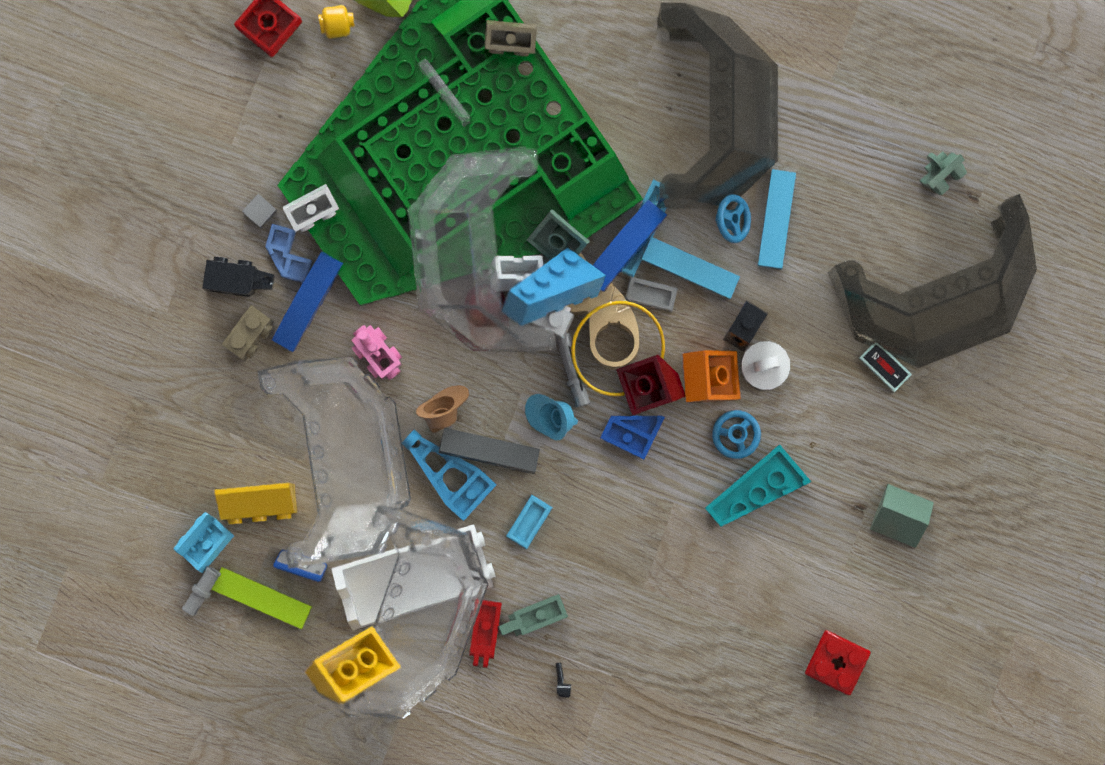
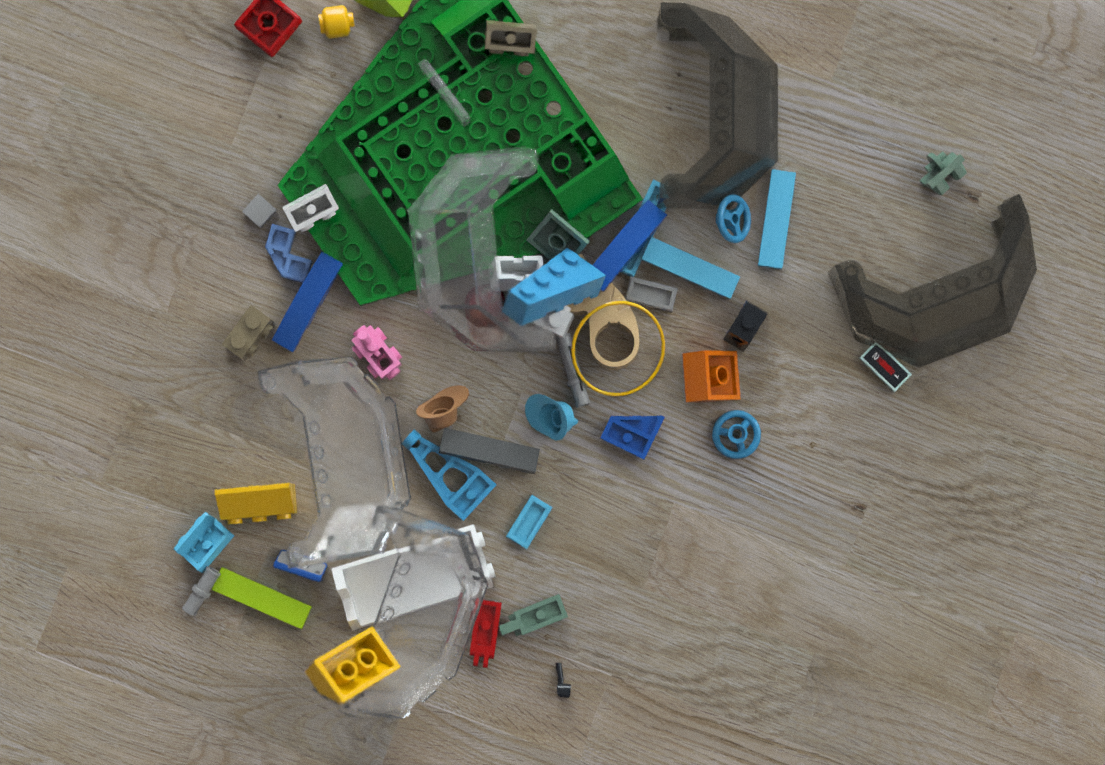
(234, 278): black hinge -> none
(650, 384): dark red slope -> none
(762, 484): teal wing -> none
(765, 365): white tile -> none
(822, 668): red brick -> none
(902, 516): sand green slope -> none

